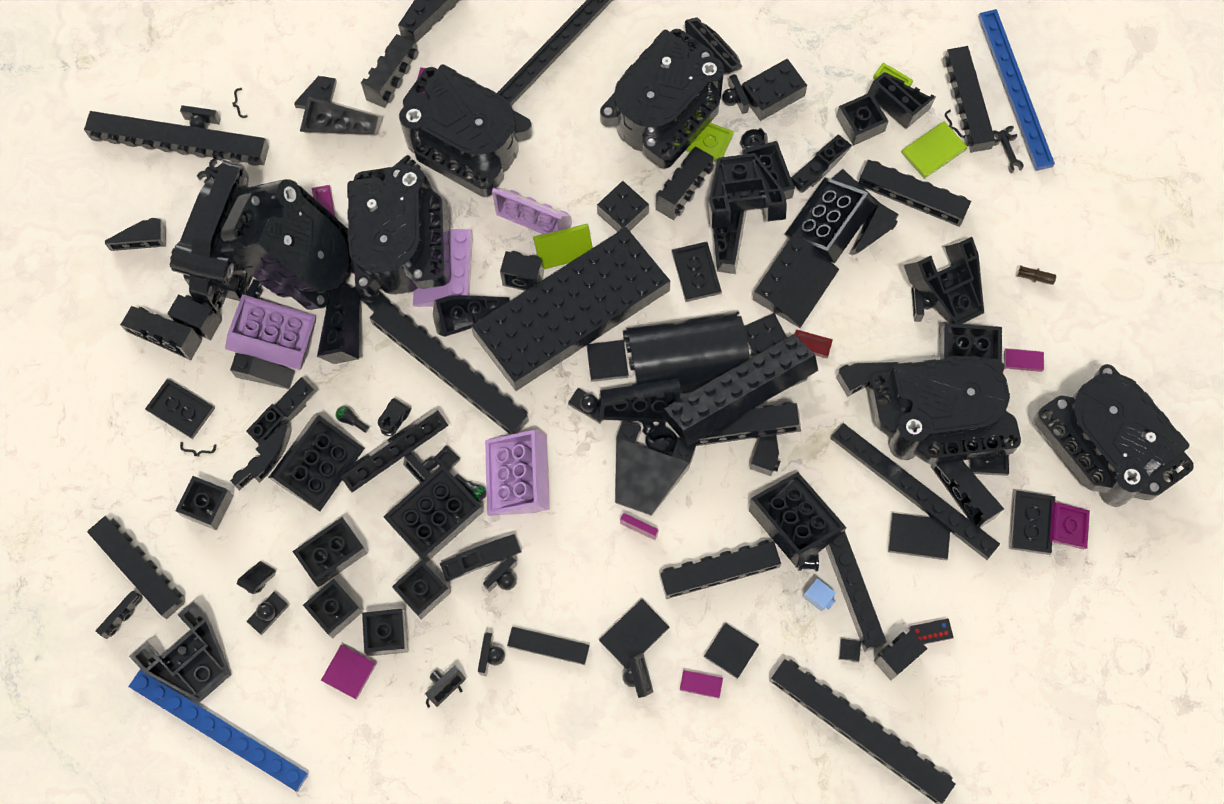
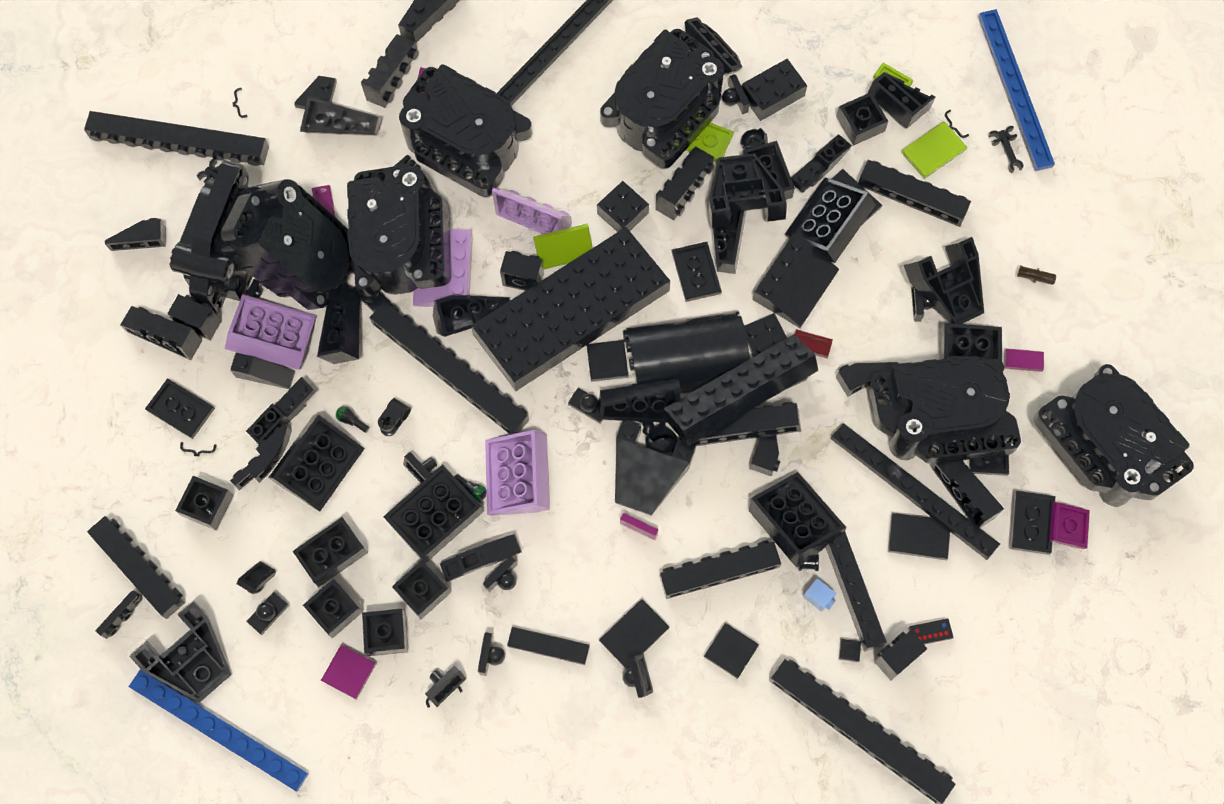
(199, 117): black tile -> none
(393, 449): black brick -> none
(447, 458): black tile -> none
(701, 684): magenta tile -> none
(877, 224): black slope -> none
(969, 99): black brick -> none

